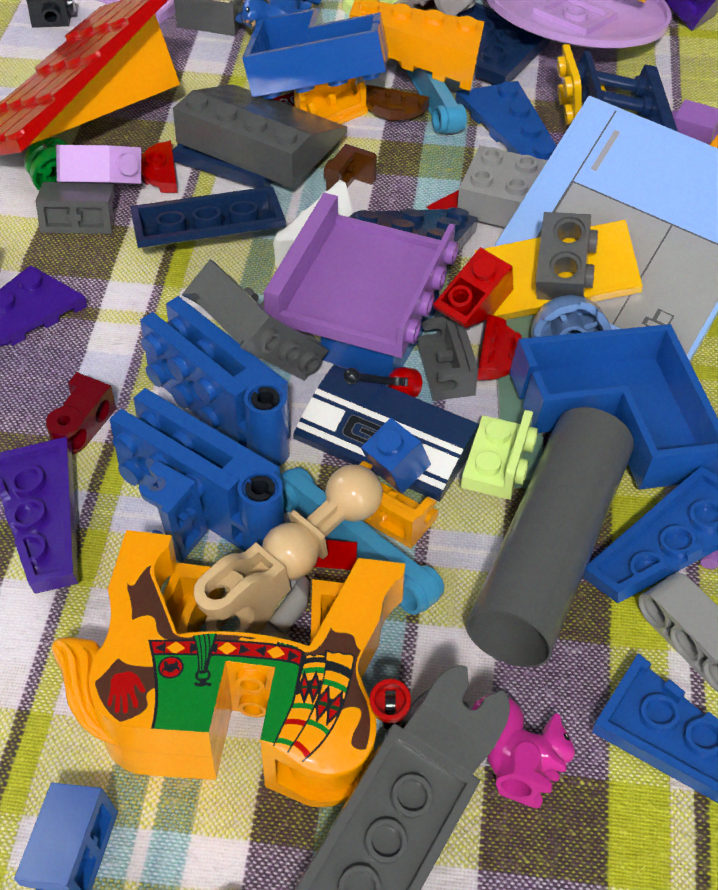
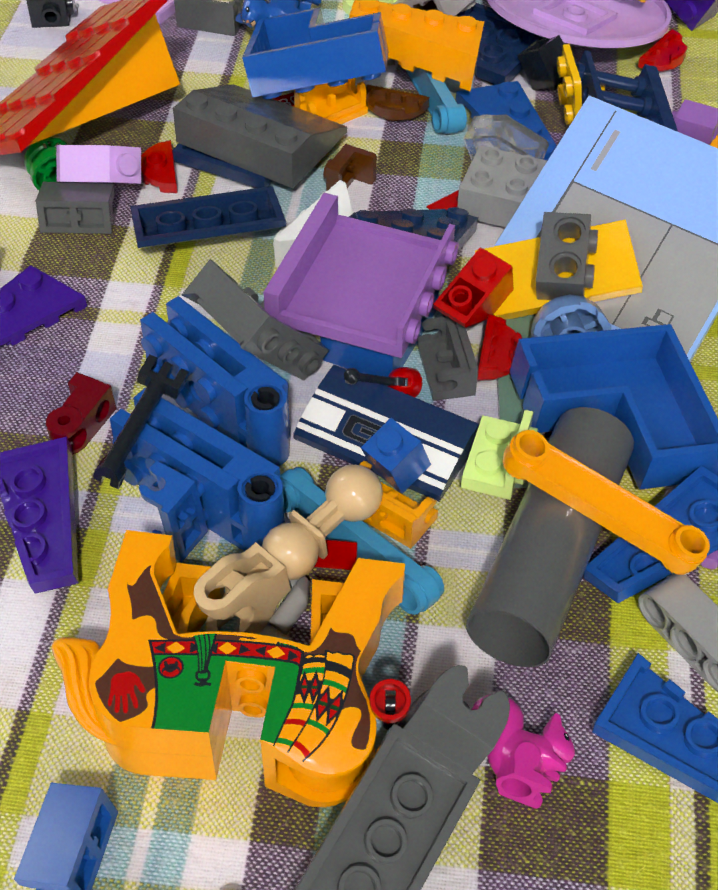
(156, 384): none -> black hinge
(504, 134): none -> clear slope
(540, 63): none -> black brick
(665, 53): none -> red plate
(674, 544): none -> light orange piece

